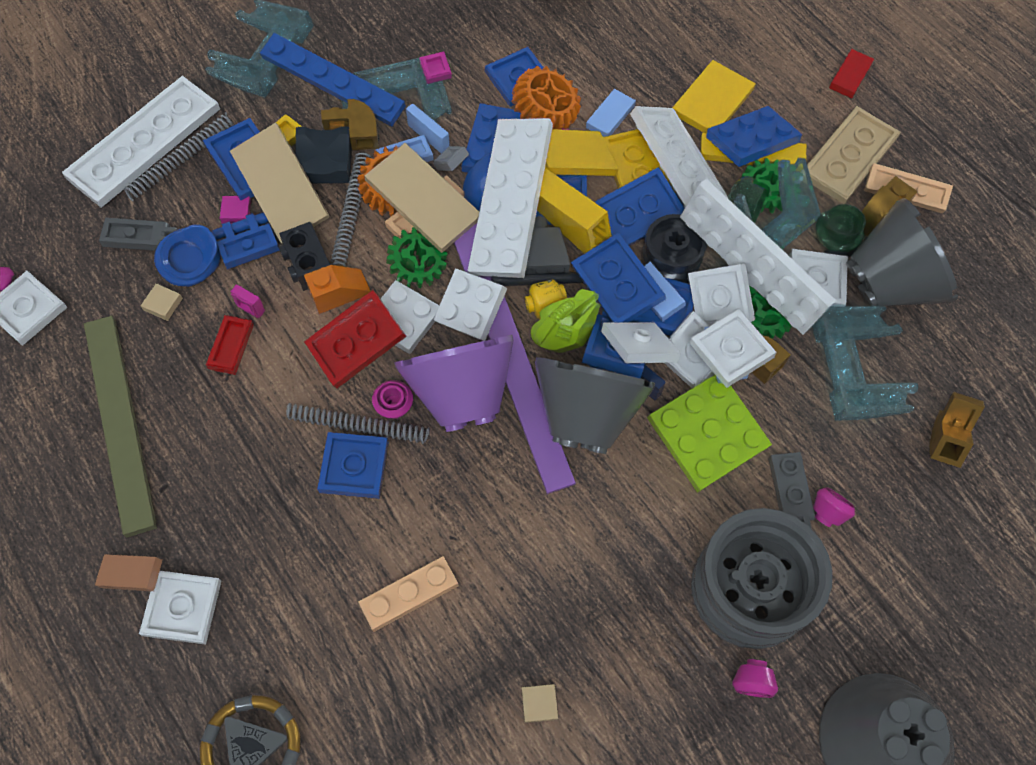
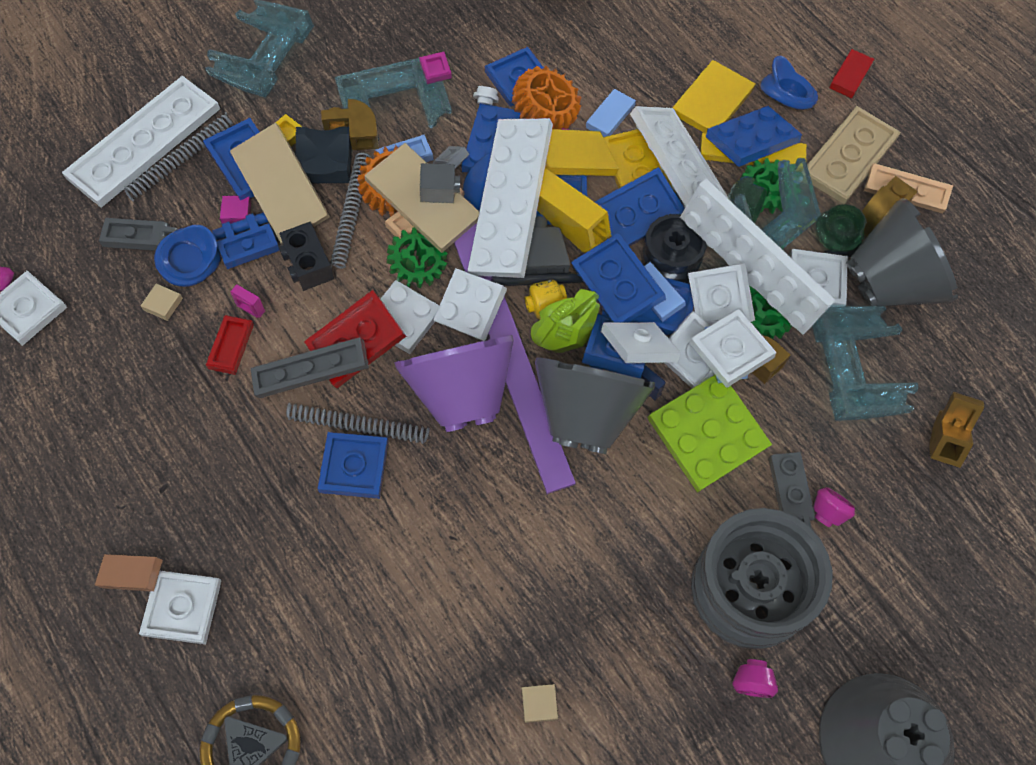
(120, 427): olive tile -> none
(309, 367): none -> dark grey plate
(331, 78): blue plate -> none
(336, 286): orange slope -> none
(392, 399): dark pink cone -> none
(408, 594): light nougat plate -> none
(424, 125): light blue tile -> none
(438, 183): none -> dark grey brick
(486, 95): none -> white plate
(788, 86): none -> blue piece

